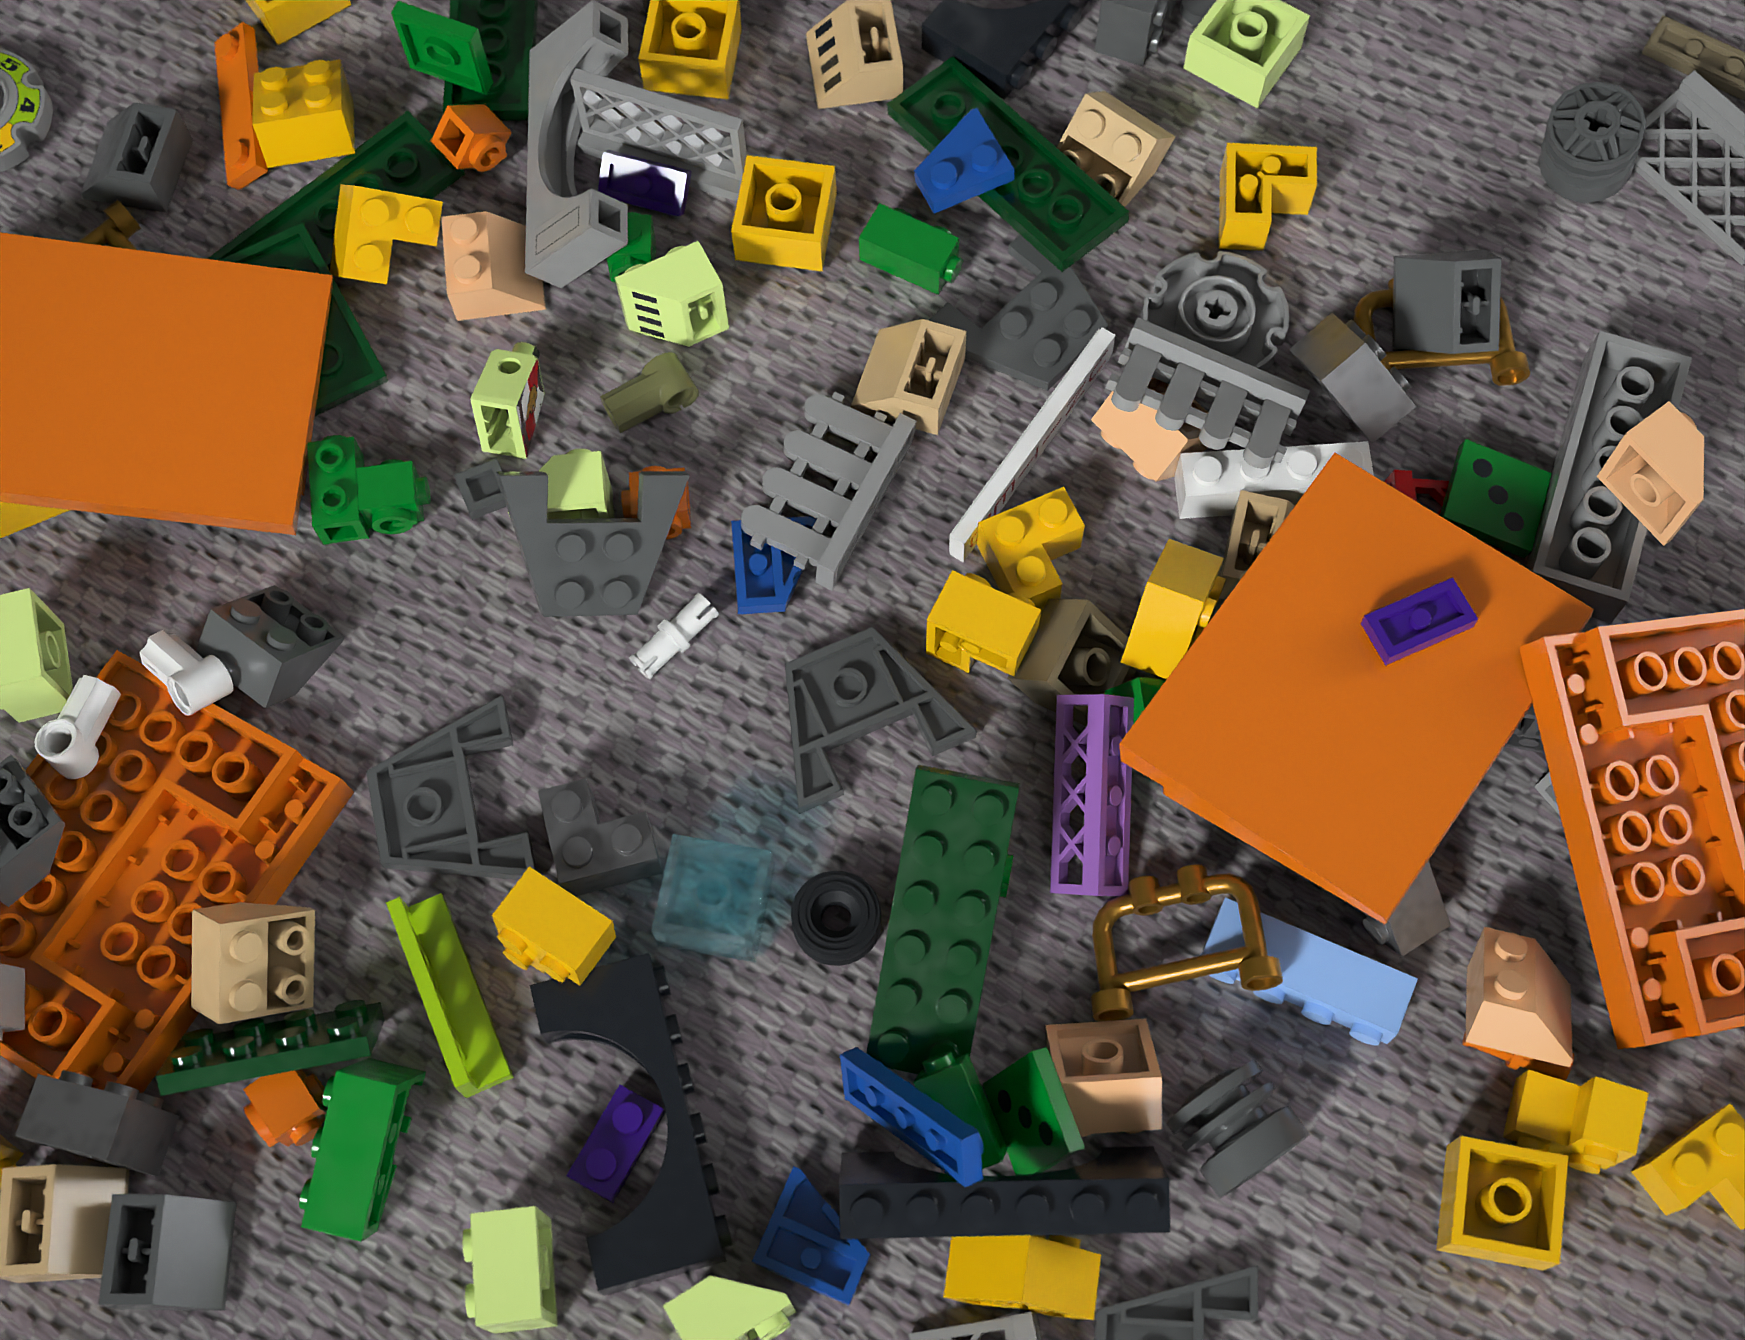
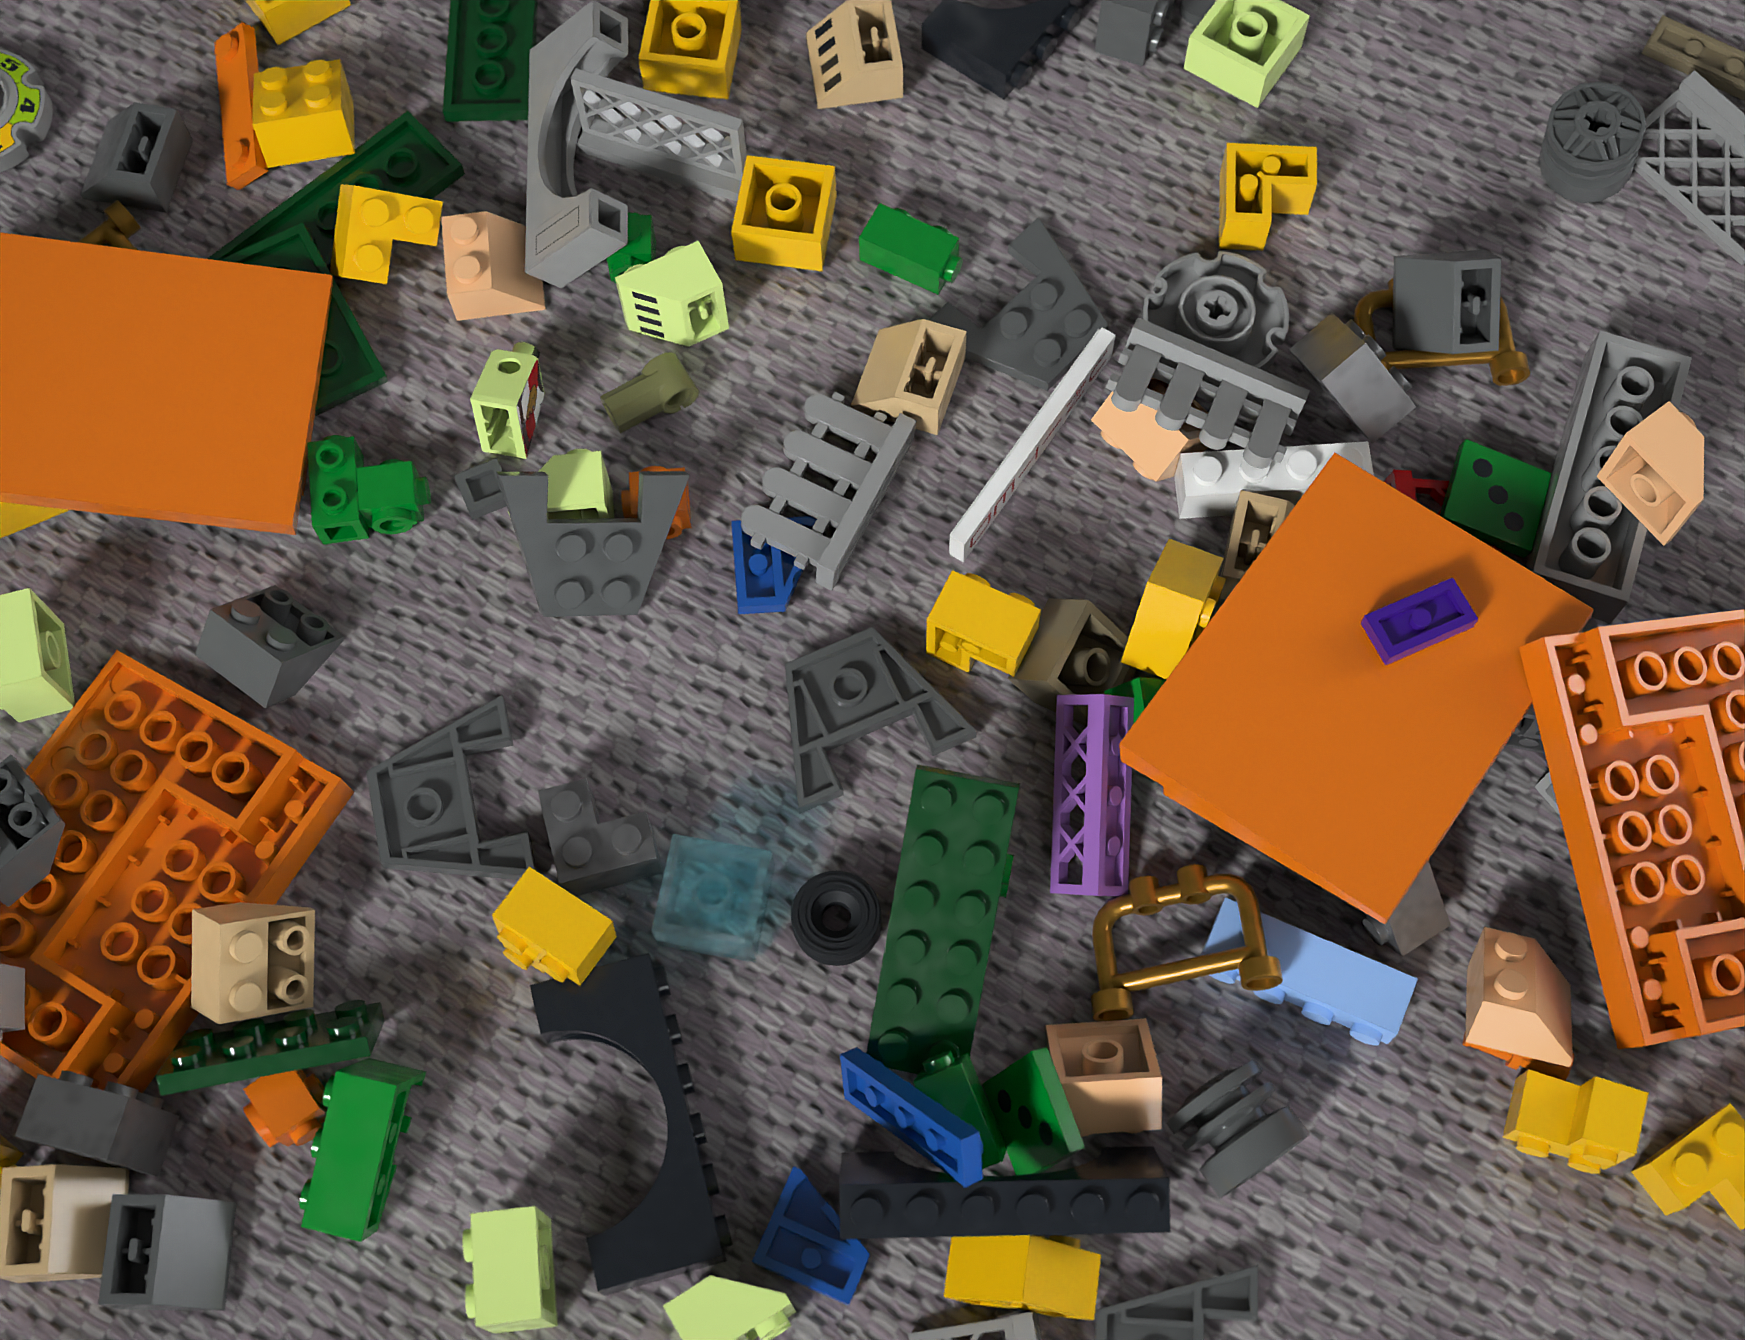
(71, 738): white piece -> none
(189, 678): white piece -> none
(442, 47): green tile -> none
(450, 994): lime fence -> none
(471, 137): orange brick -> none
(616, 1143): dark purple plate -> none
(644, 182): dark purple plate -> none
(673, 636): white pin -> none
(963, 165): blue wing -> none
(1024, 542): yellow brick -> none
(1050, 196): dark green plate -> none
(1114, 144): tan slope -> none
(1502, 1203): yellow brick -> none

